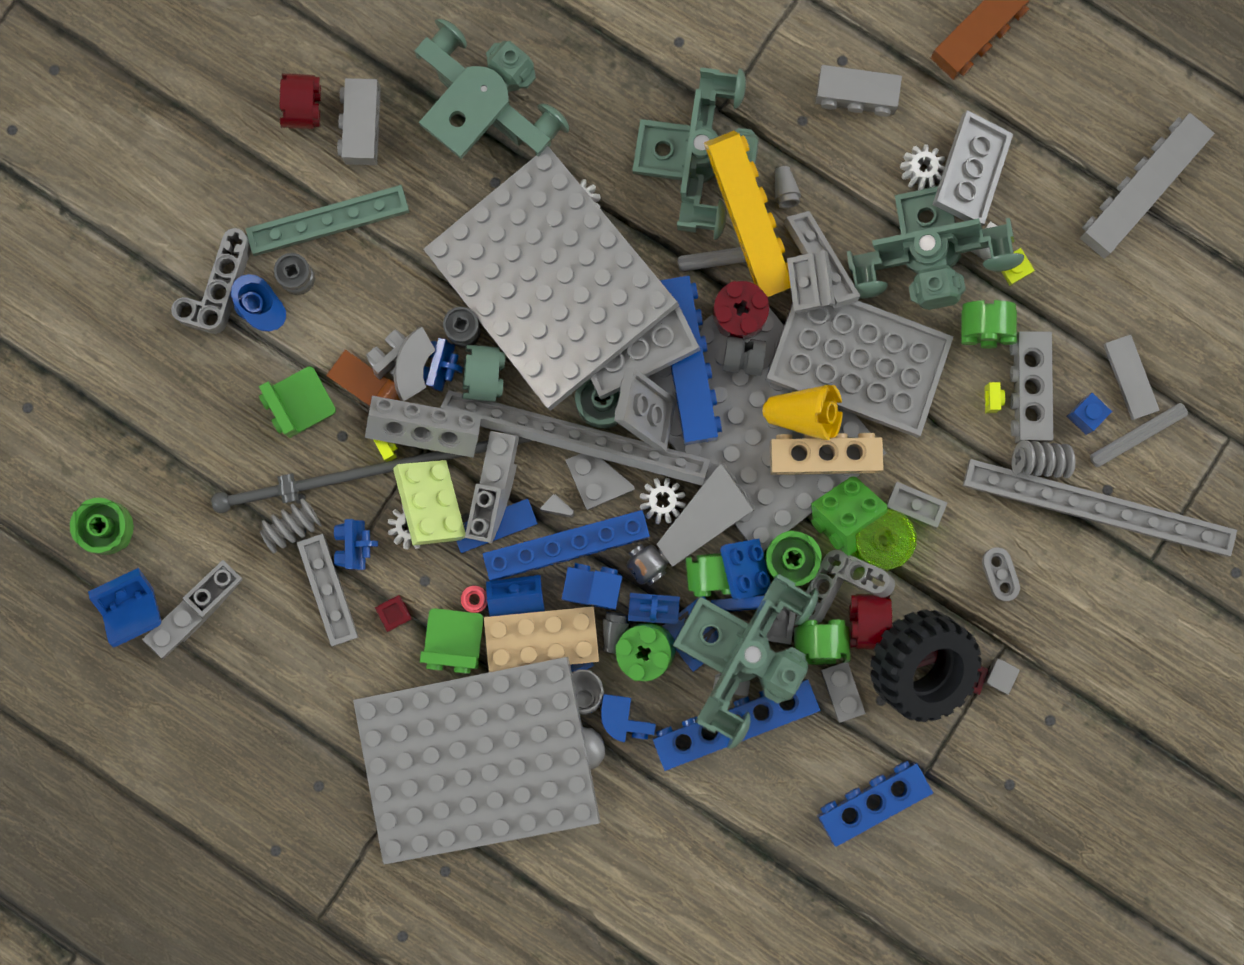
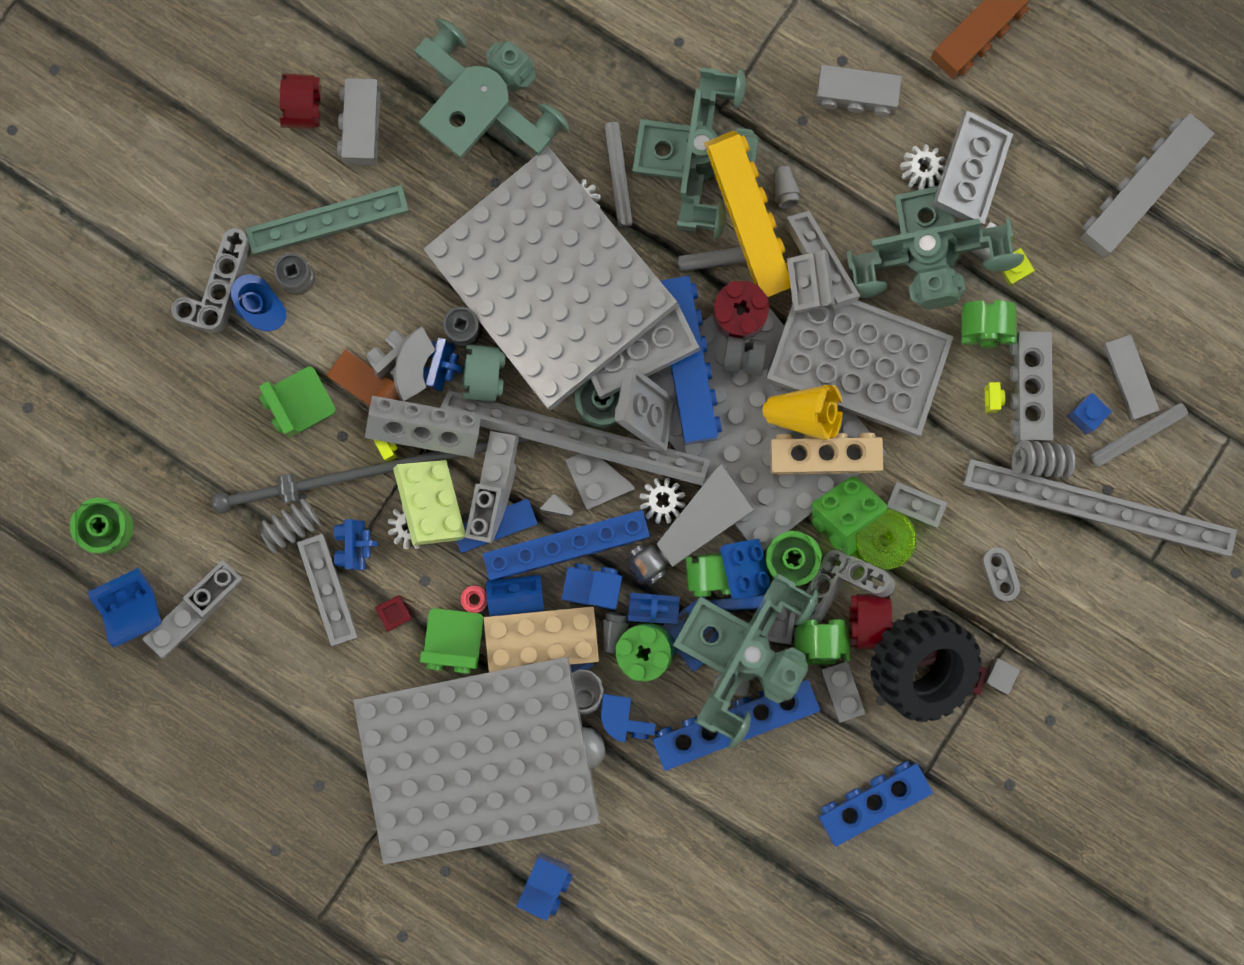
(543, 887): none -> blue brick
(618, 174): none -> light grey axle

